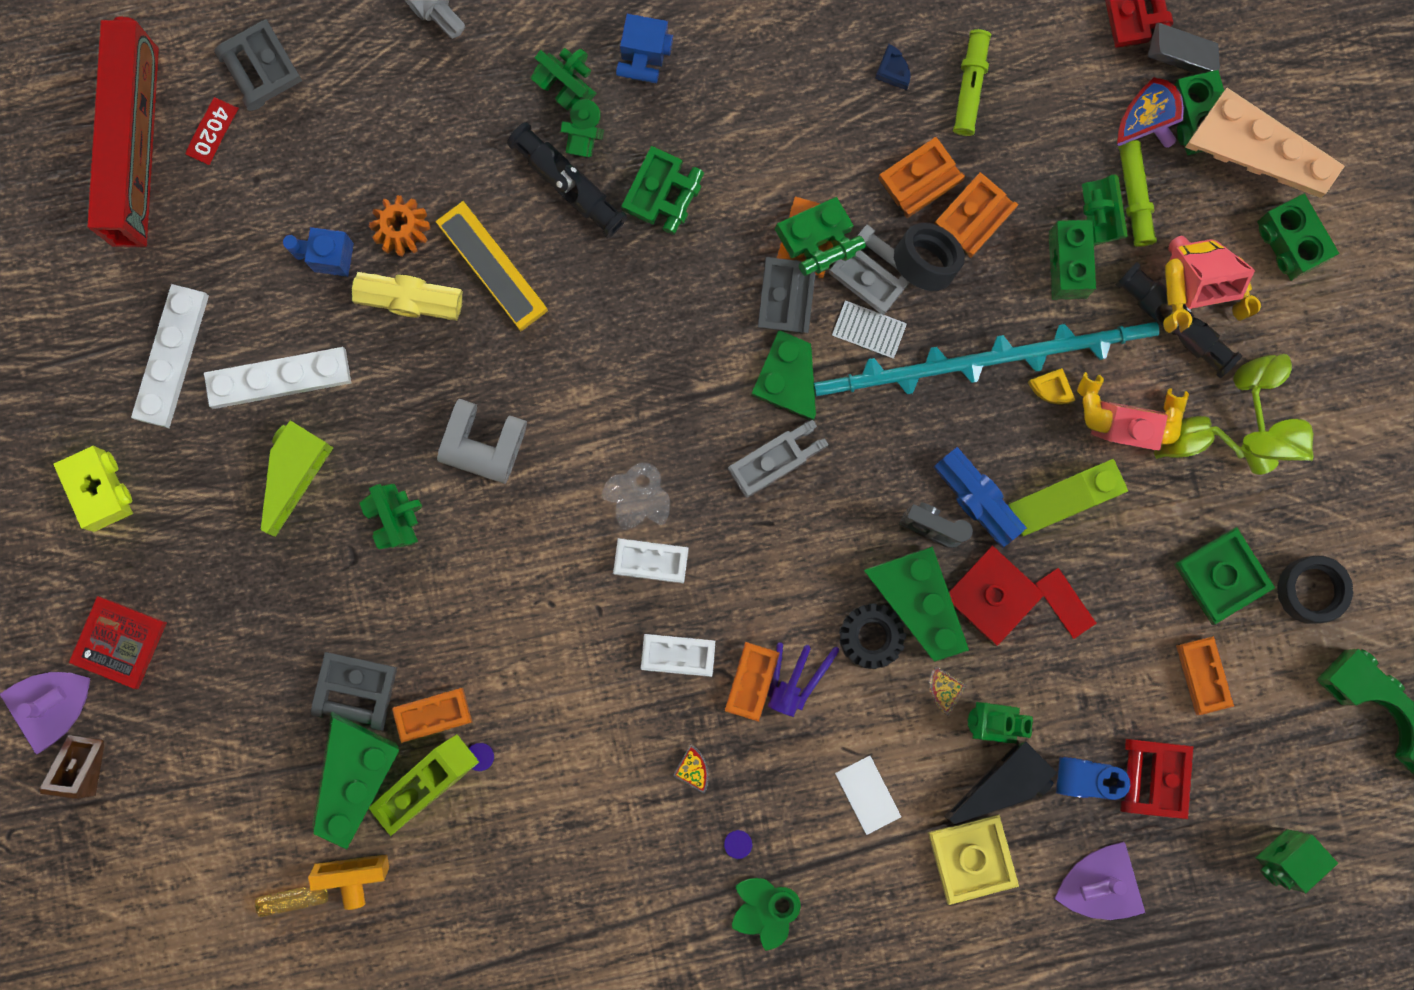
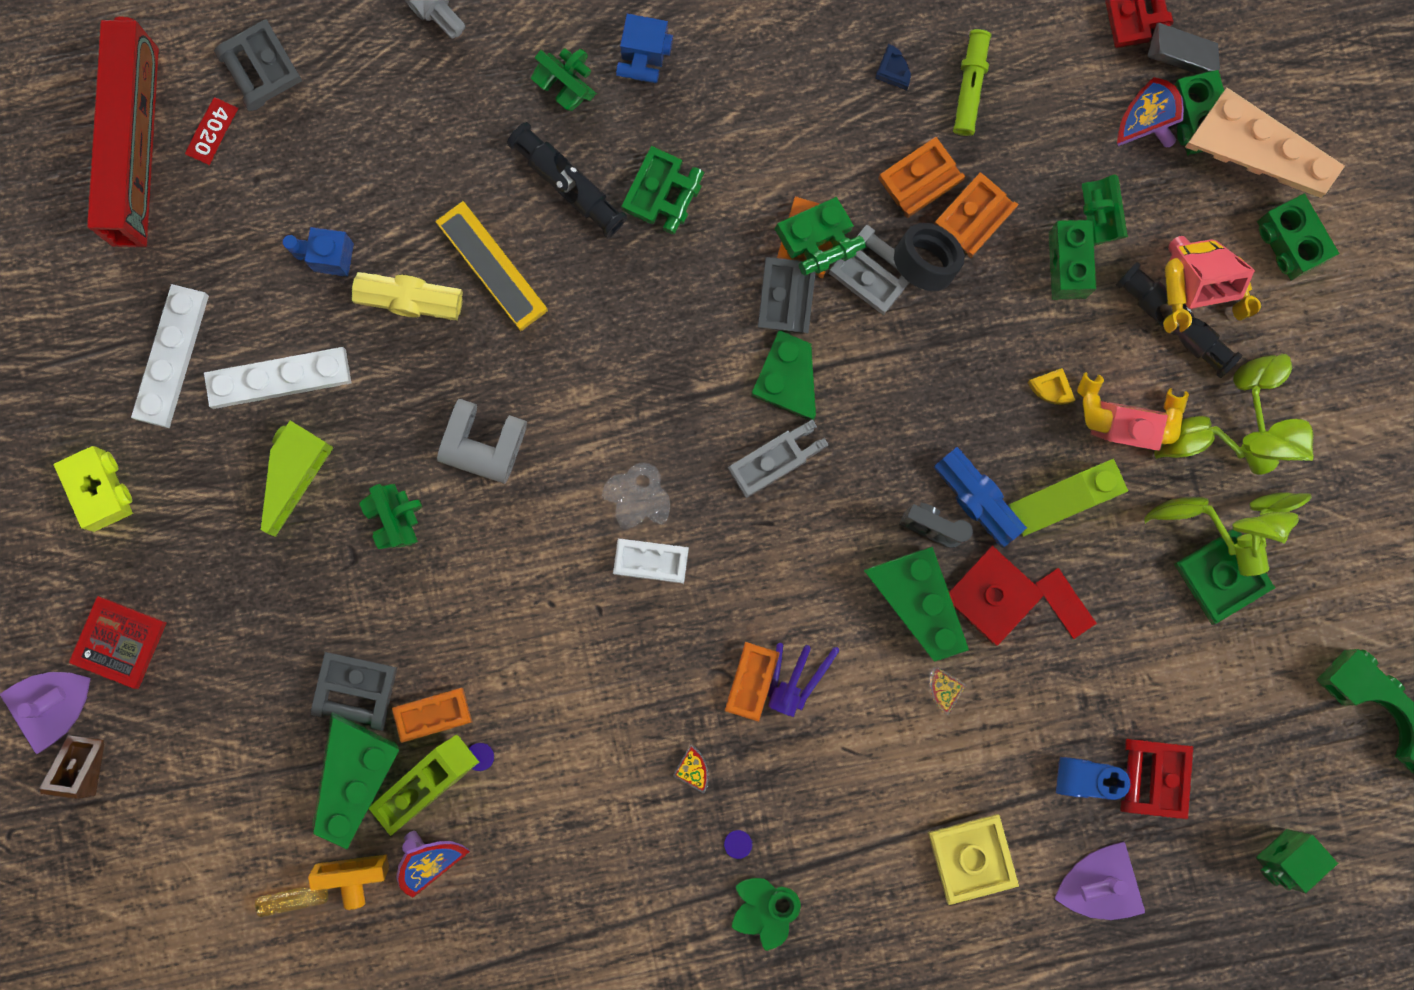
(390, 219): orange gear -> none
(425, 862): none -> shield
(583, 130): green hips -> none
(678, 655): white plate -> none
(868, 795): white sticker -> none
(869, 329): white sticker -> none
(888, 621): black tyre -> none
(998, 723): green hips -> none
(1000, 353): teal plant -> none
(1009, 782): black slope -> none
(1139, 207): lime pin -> none
(1205, 675): orange plate -> none
(1273, 523): none -> lime plant
(1342, 589): black tyre -> none

